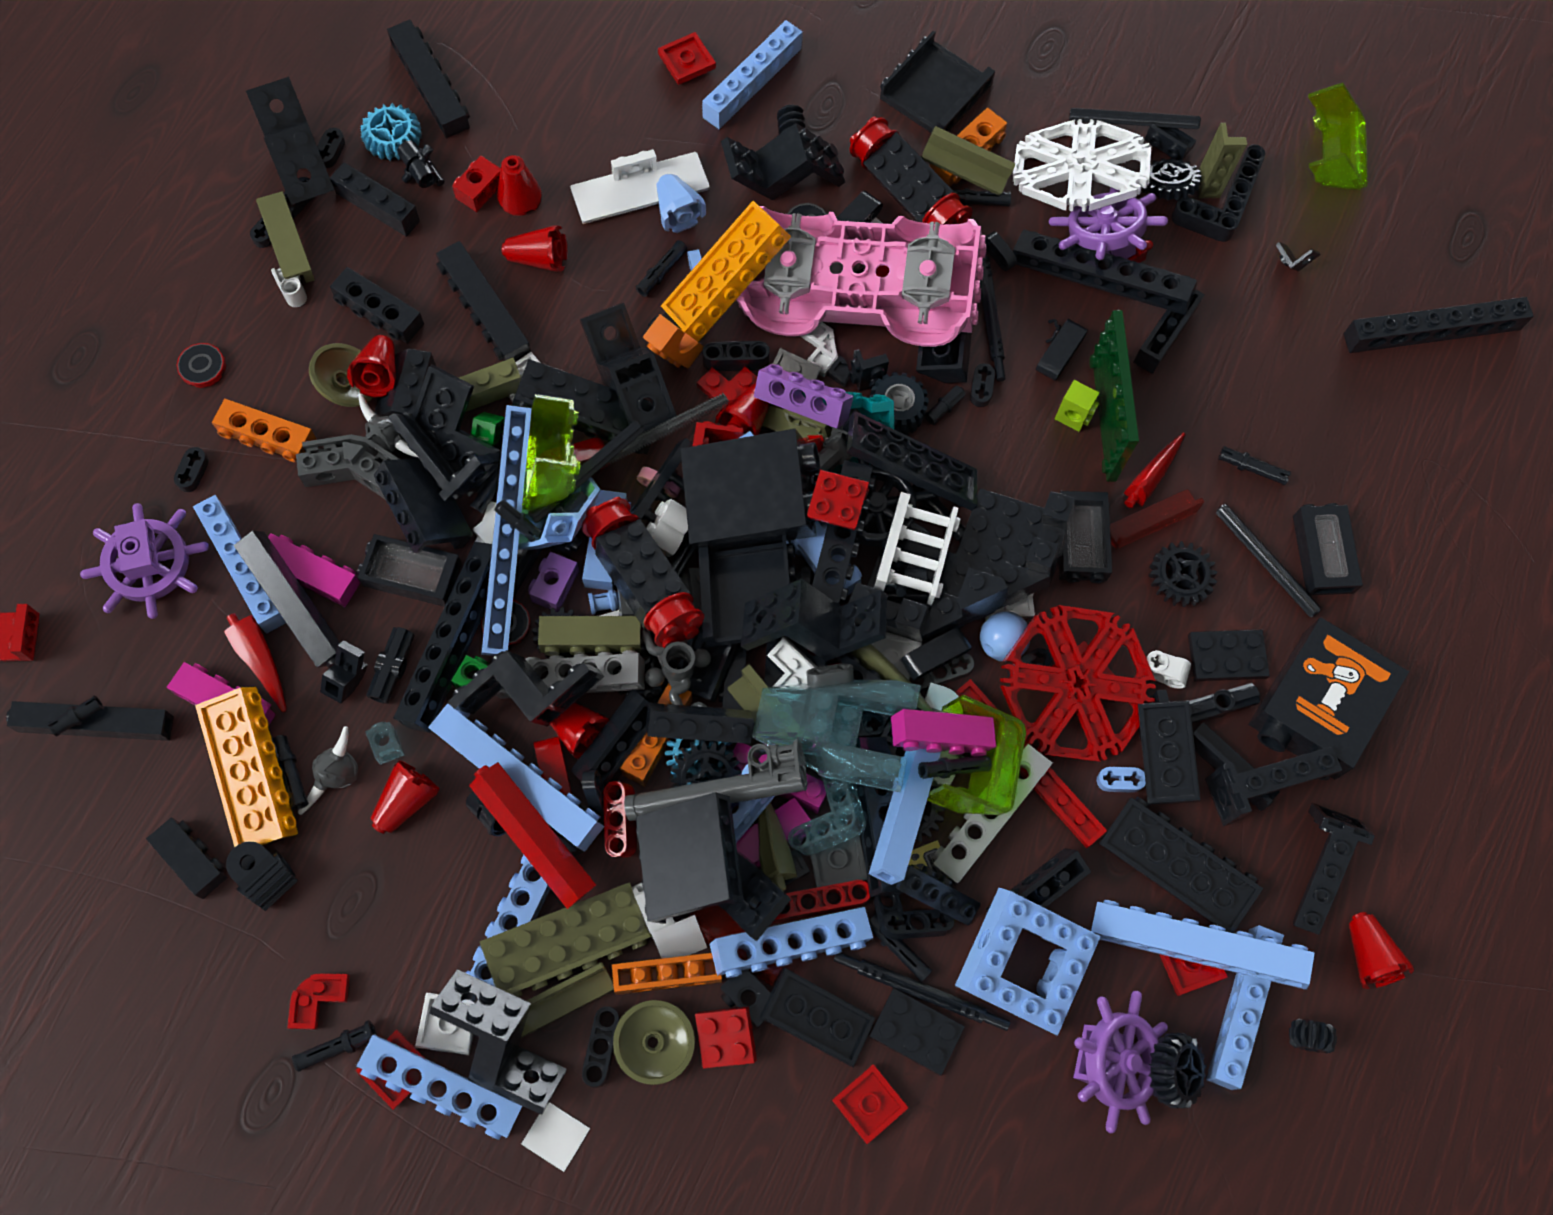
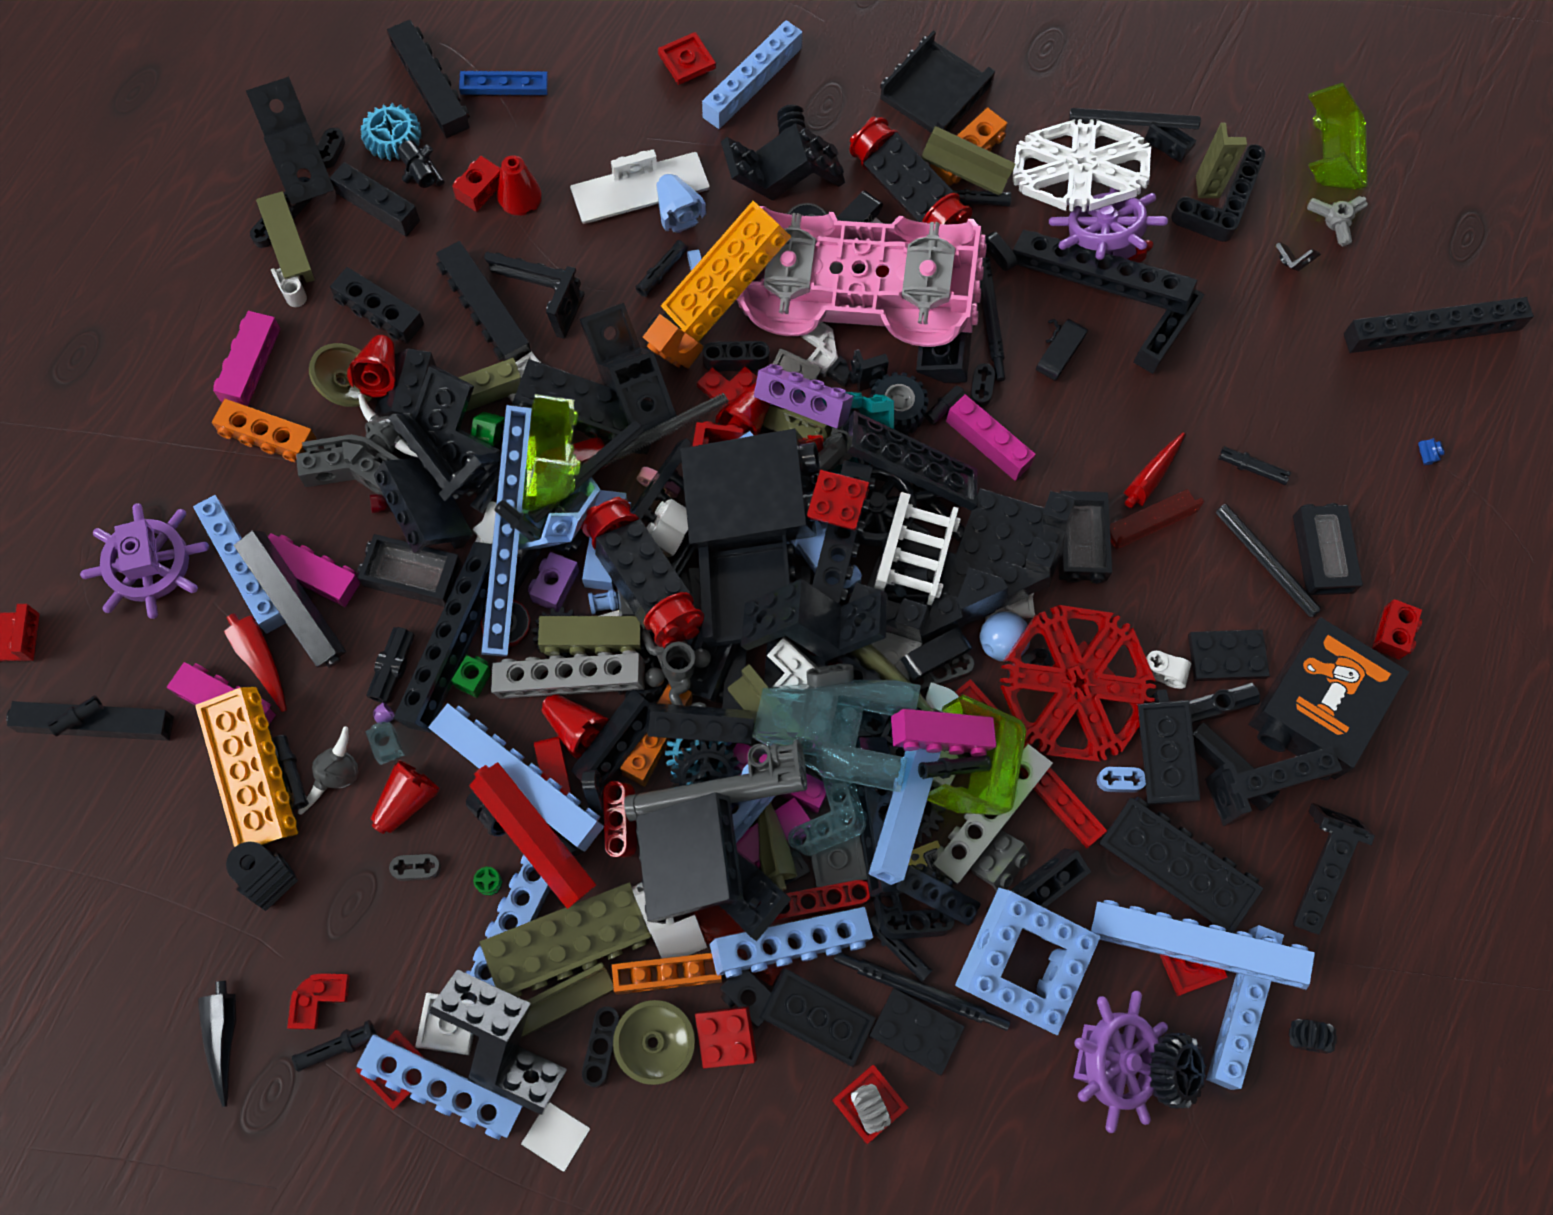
(187, 857): black brick -> none
(189, 469): black beam -> none
(201, 365): black tile -> none
(217, 1028): none -> black piece
(247, 358): none -> dark pink brick
(345, 674): black brick -> none
(378, 503): none -> dark red hinge
(383, 713): none -> medium lavender hinge
(415, 861): none -> dark grey beam
(484, 878): none -> green wheel
(503, 83): none -> blue plate
(525, 687): black bracket -> none
(539, 249): red cone -> none
(567, 294): none -> black bracket
(870, 1108): none -> light grey gear
(990, 437): none -> dark pink brick
(1001, 861): none -> dark grey bracket
(1077, 406): lime brick -> none
(1115, 396): dark green plate -> none
(1173, 179): black gear -> none
(1183, 561): black gear -> none
(1339, 215): none -> light grey bush
(1376, 953): red cone -> none
(1392, 626): none -> red brick
(1431, 451): none -> blue plate

